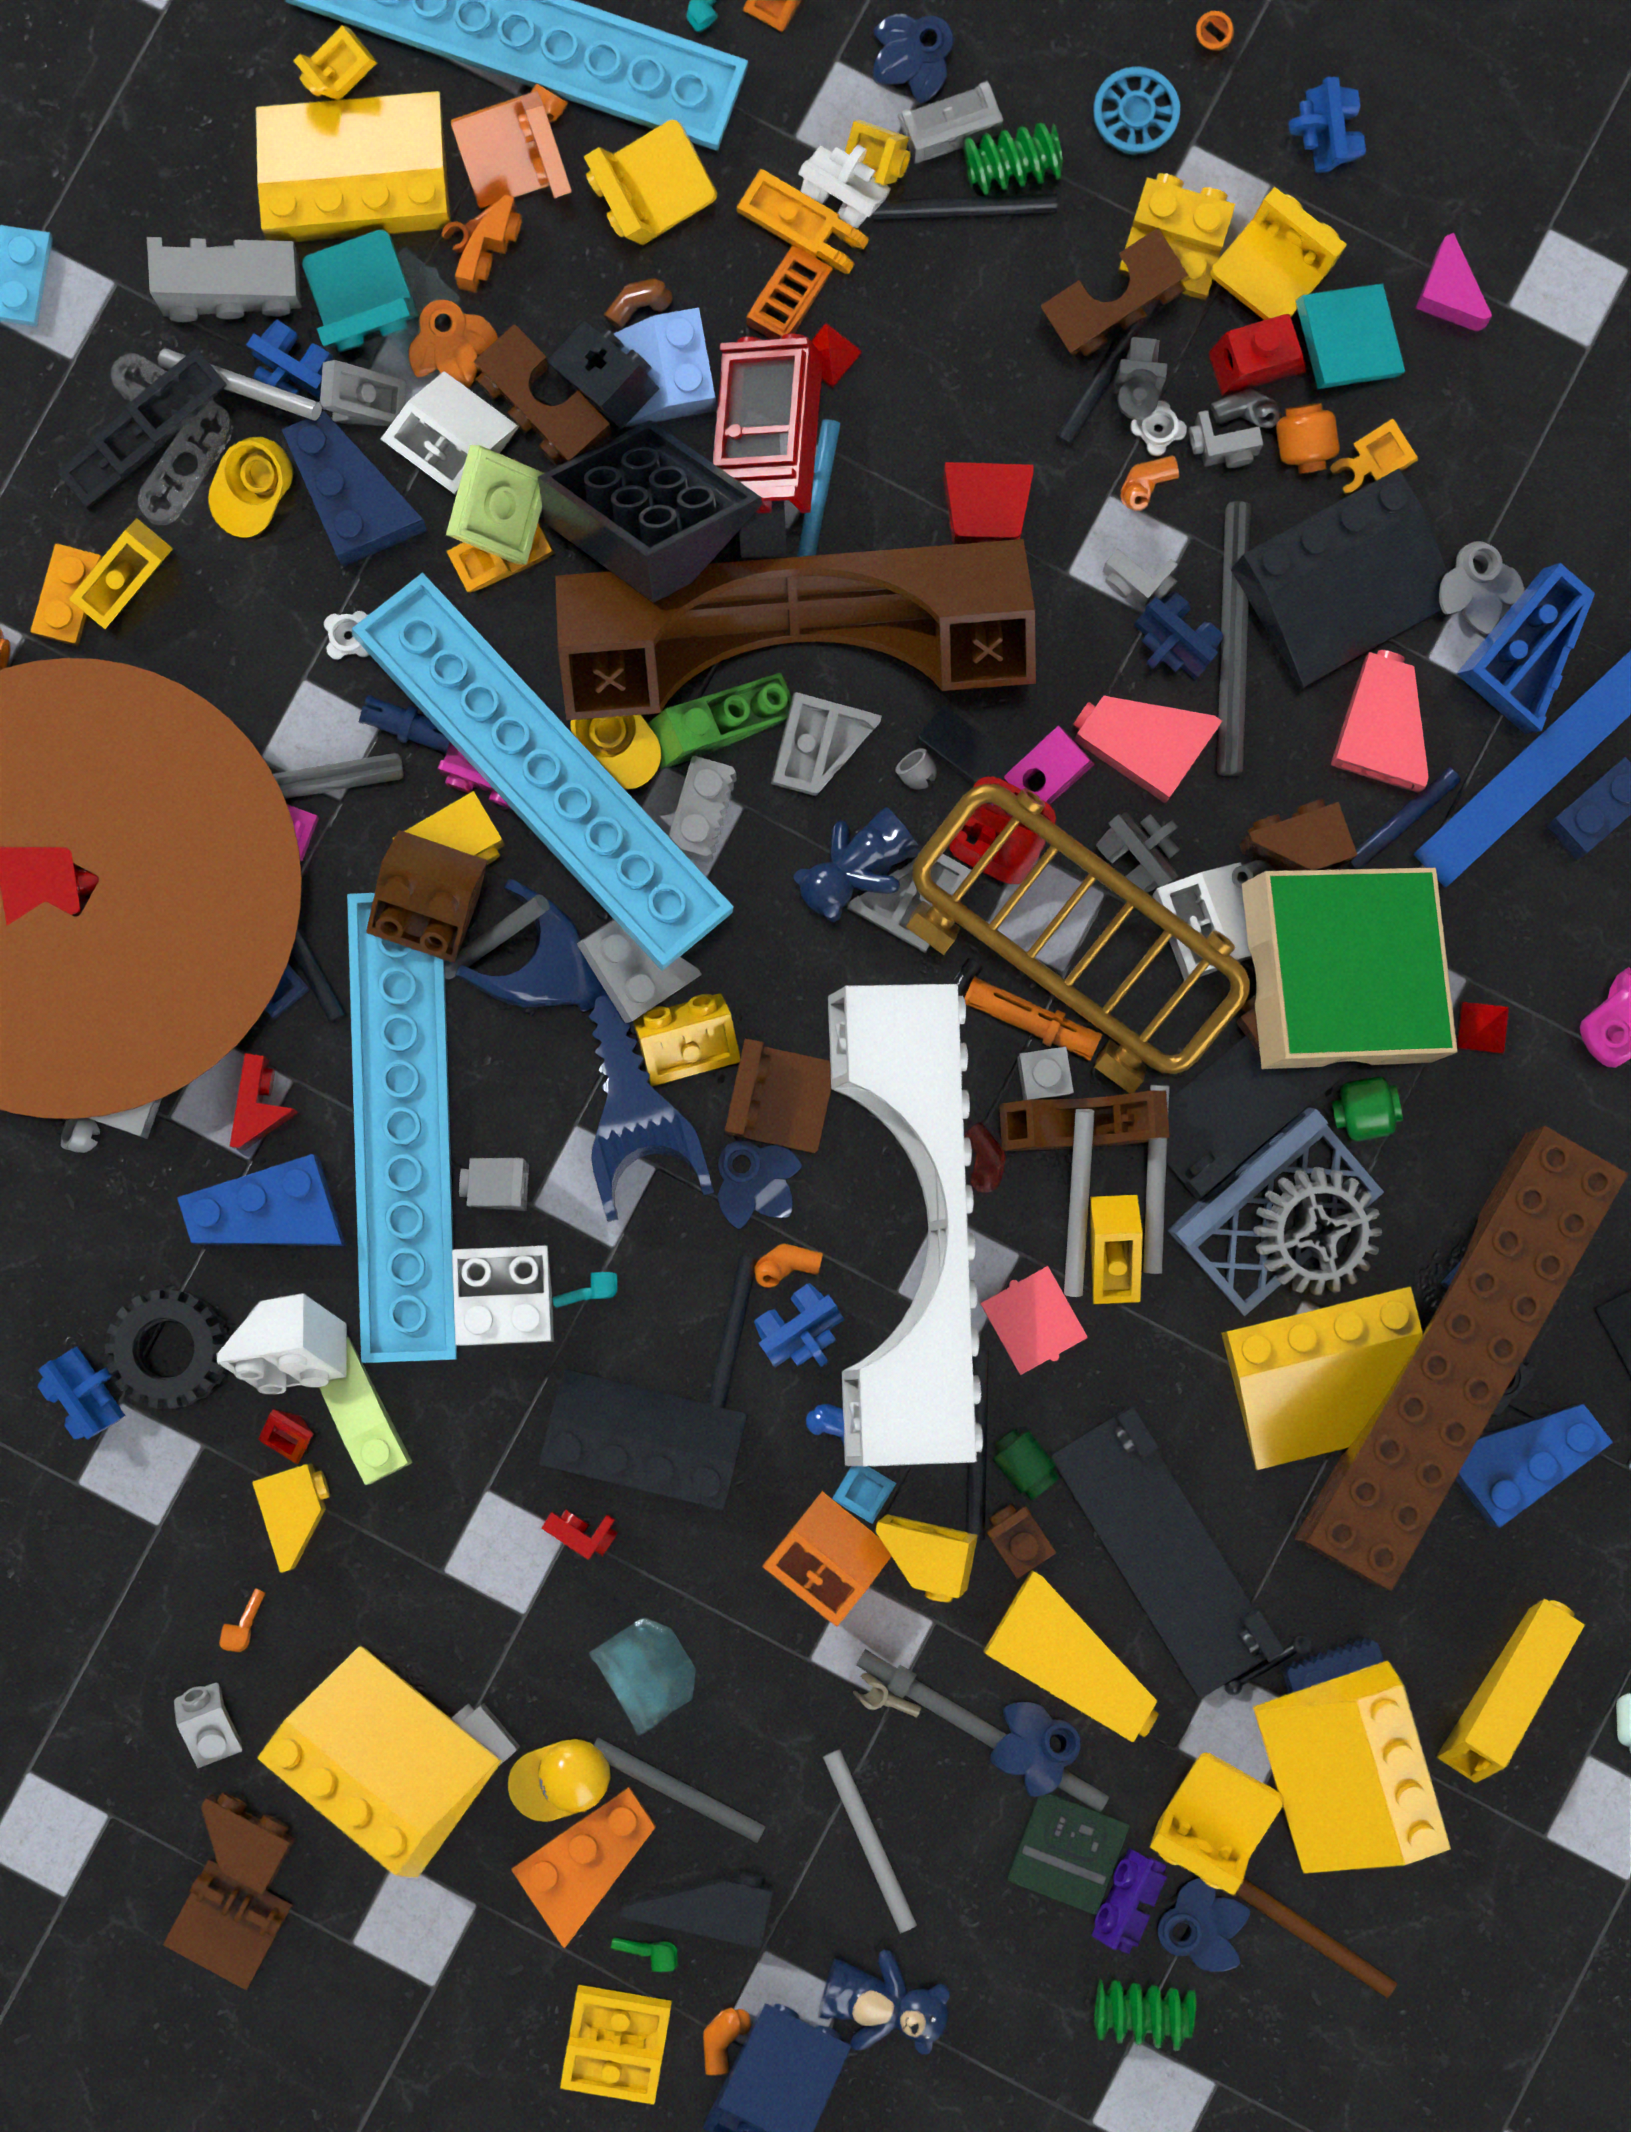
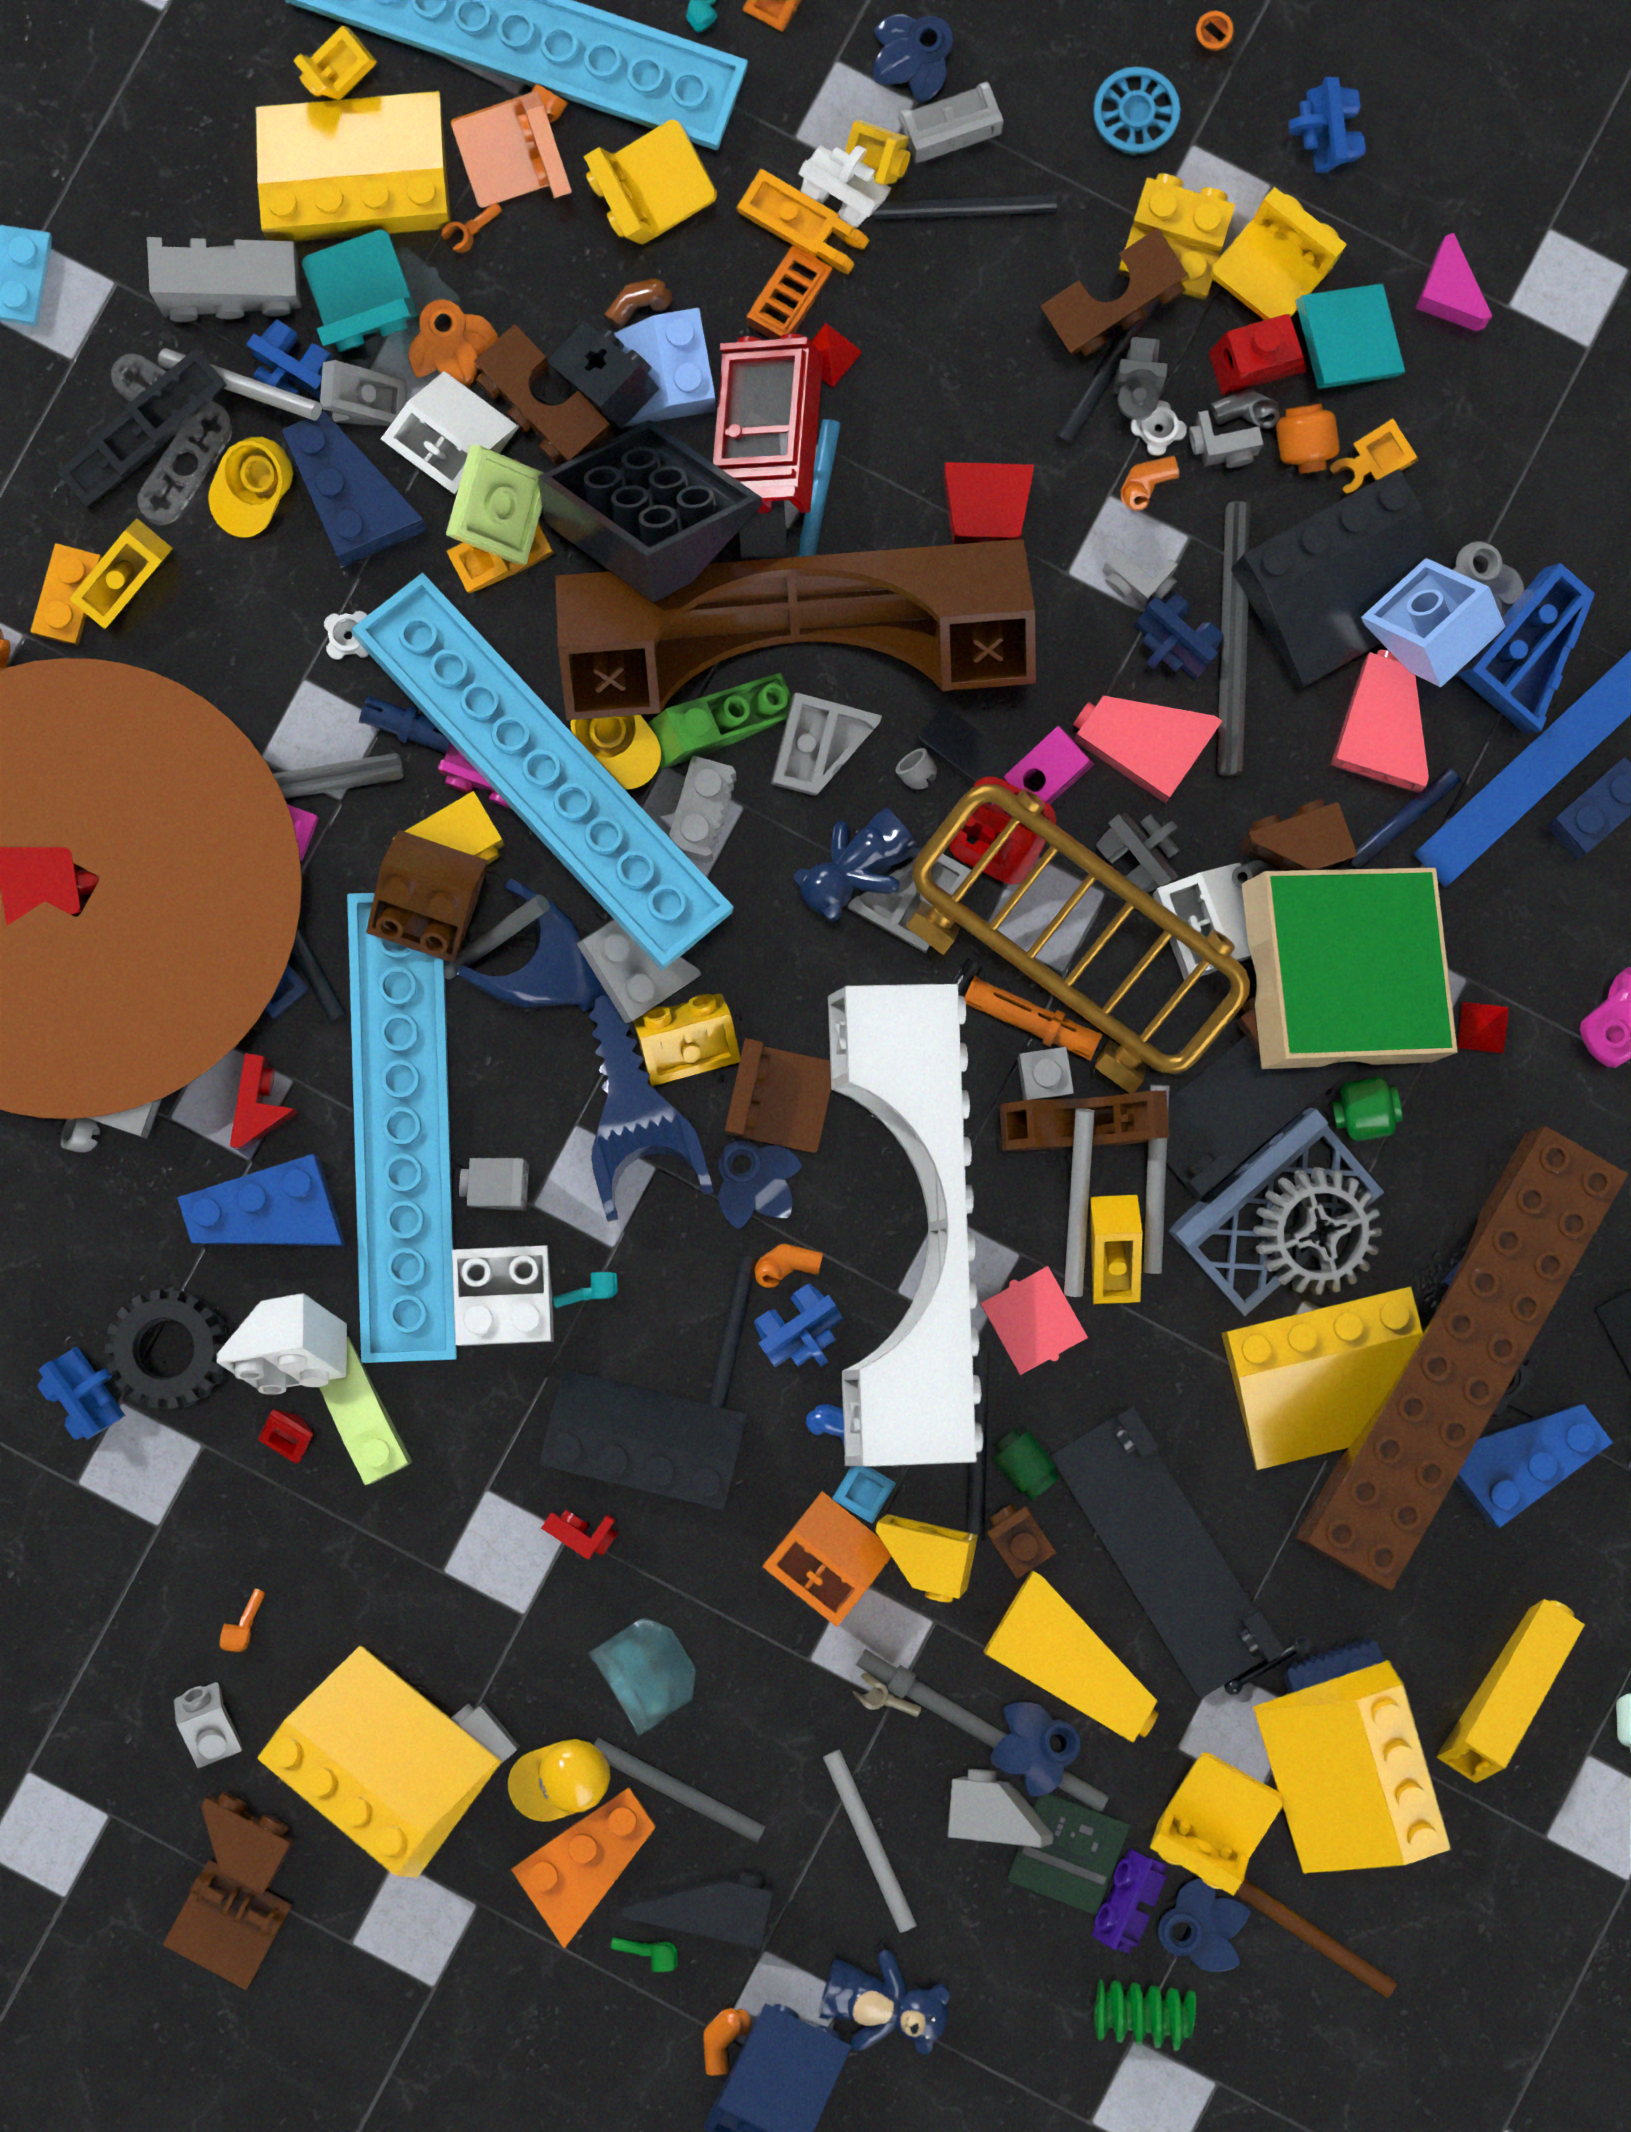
(291, 1510): yellow slope -> none
(492, 234): orange slope -> none
(616, 2044): yellow slope -> none
(989, 1160): clear red arm -> none
(994, 1812): none -> light grey slope
(1013, 157): green piece -> none
(1435, 621): none -> light blue slope

